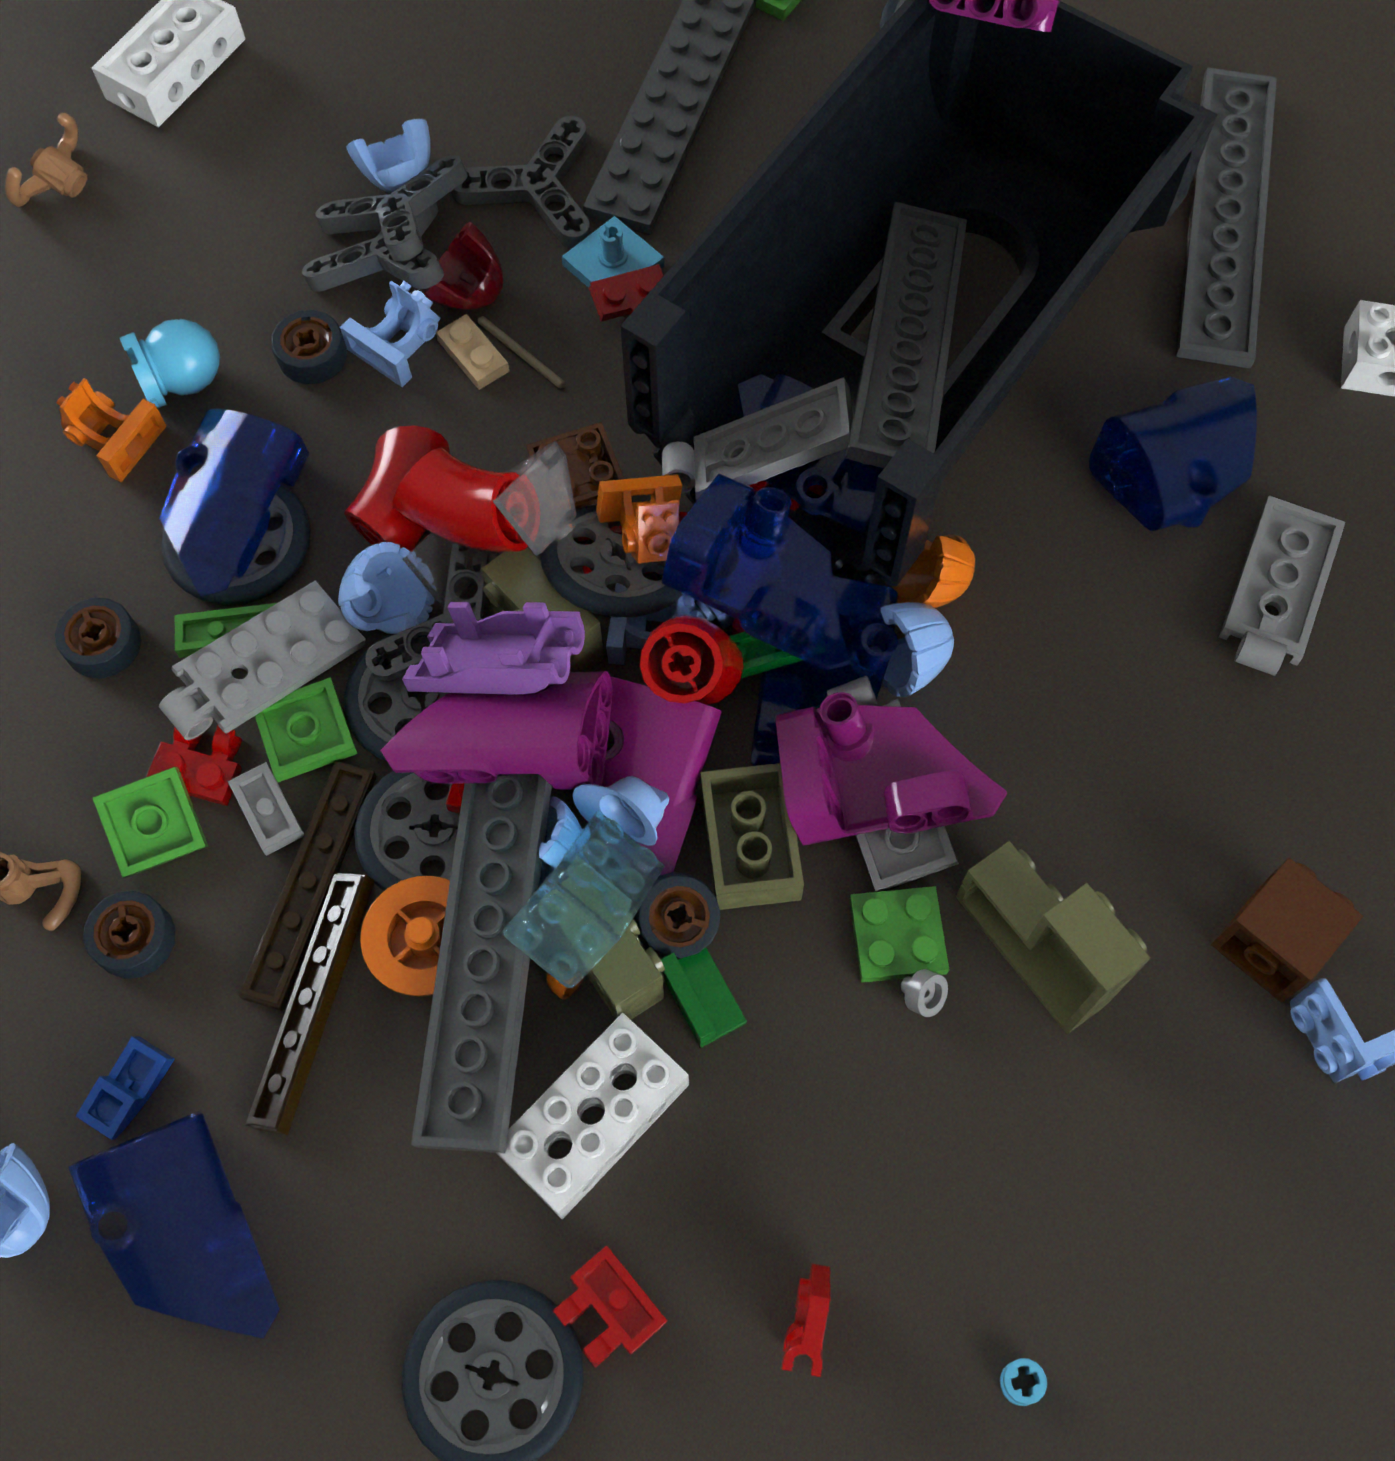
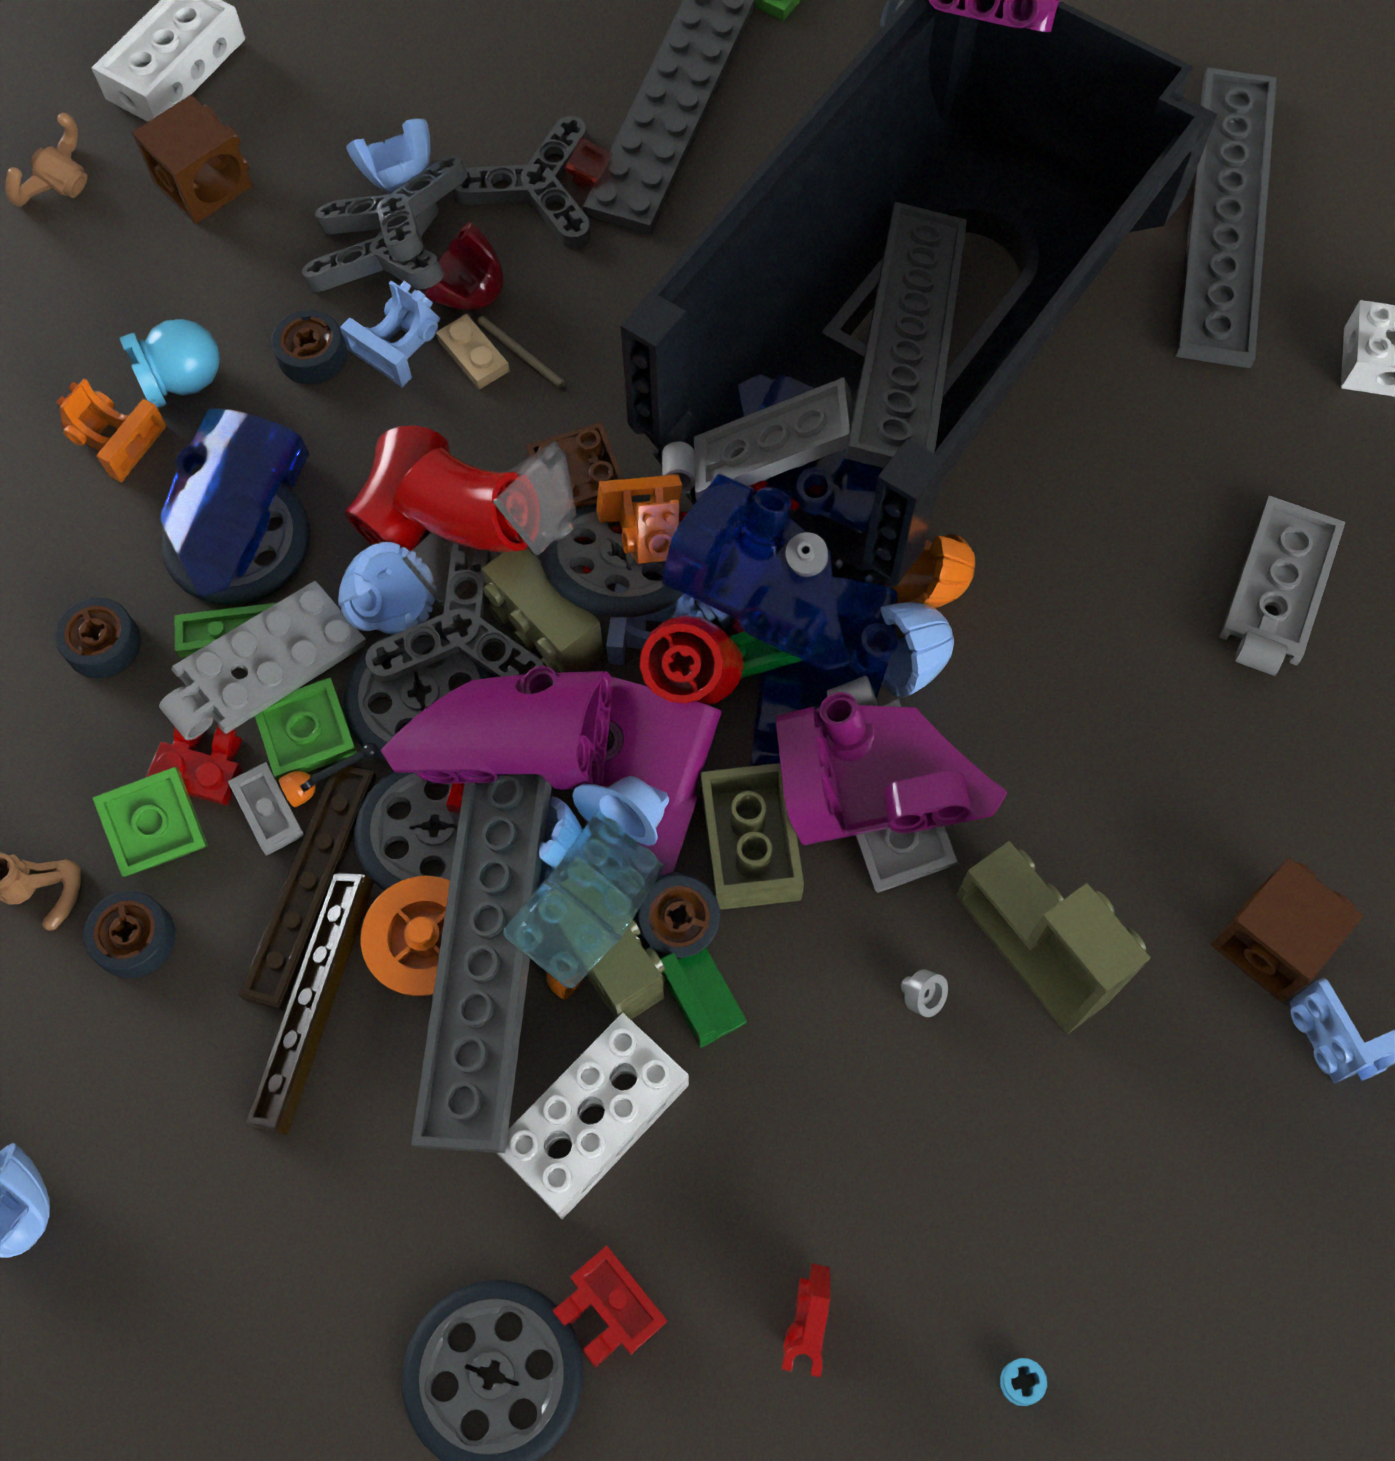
(126, 1089): blue slope -> none
(185, 1233): clear blue panel -> none
(193, 158): none -> reddish brown brick
(301, 786): none -> hinge
(499, 653): medium lavender piece -> none
(587, 163): none -> clear red tile
(610, 252): medium azure tile -> none
(624, 292): red plate -> none
(810, 563): none -> light grey tile
(898, 933): bright green plate -> none
(1179, 454): clear blue panel -> none

